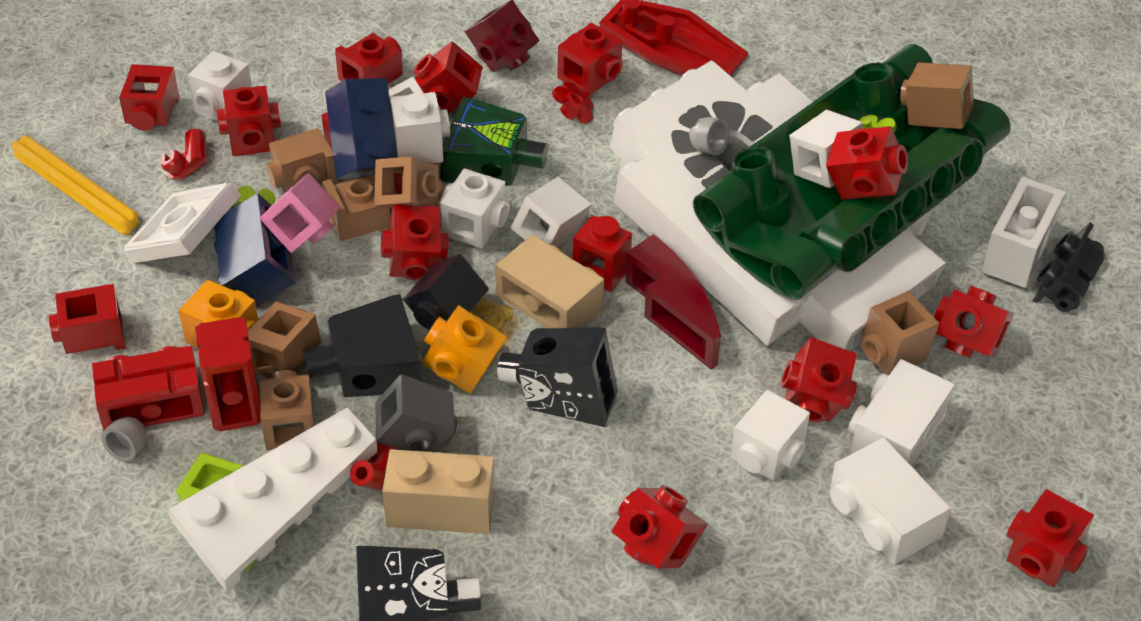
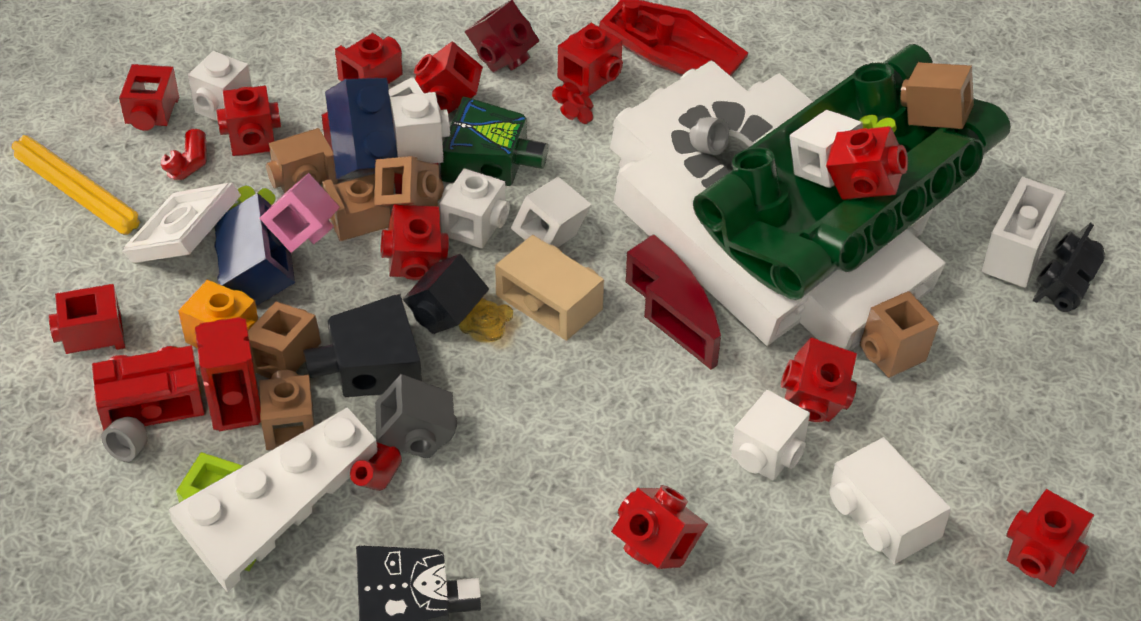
(439, 491): tan brick -> none
(462, 348): light orange brick -> none
(564, 373): black torso -> none
(606, 240): red brick -> none
(902, 410): white brick -> none
(989, 326): red brick -> none

